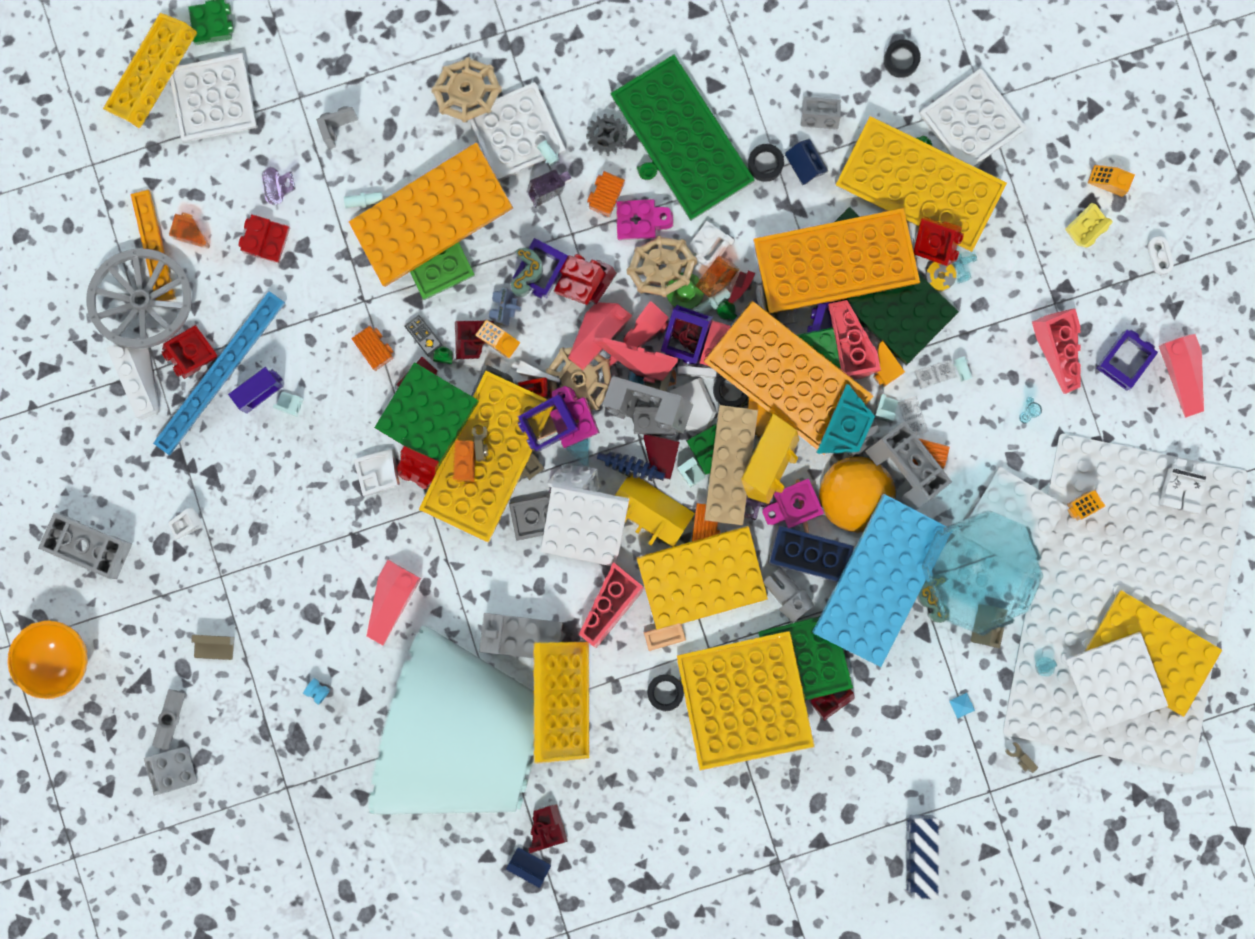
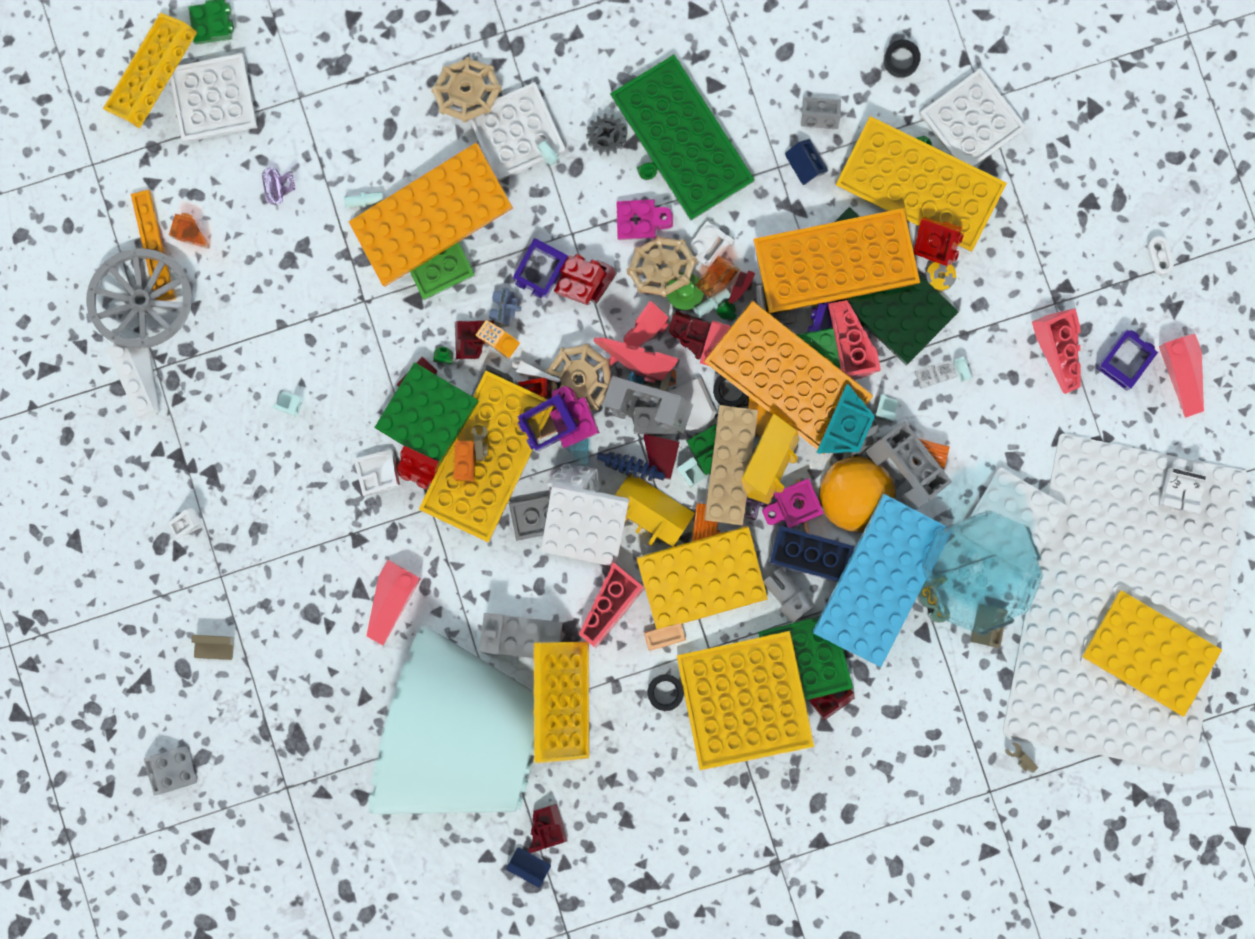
(47, 659): light orange piece -> none
(103, 552): light grey plate -> none
(165, 732): light grey piece -> none
(188, 352): red plate -> none
(219, 373): dark azure plate -> none
(256, 390): dark purple window -> none
(264, 238): red plate -> none
(316, 691): medium azure wheel -> none
(329, 121): light grey bracket -> none
(372, 347): orange brick -> none
(423, 335): tile -> none
(529, 275): sand green animal -> none
(532, 468): dark tan plate -> none
(547, 186): clear purple torso -> none
(600, 321): coral wedge -> none
(606, 193): orange brick -> none
(690, 371): white plate -> none
(692, 317): dark purple window -> none
(769, 176): black tyre -> none
(889, 366): light orange slope -> none
(913, 415): clear tile -> none
(923, 856): dark blue brick -> none
(962, 705): medium azure slope -> none
(963, 275): clear light blue piece -> none
(1032, 410): clear light blue piece -> none
(1045, 666): clear light blue plate -> none
(1085, 505): light orange slope -> none
(1088, 226): light yellow bracket -> none
(1111, 179): light orange slope -> none
(1116, 682): white plate -> none

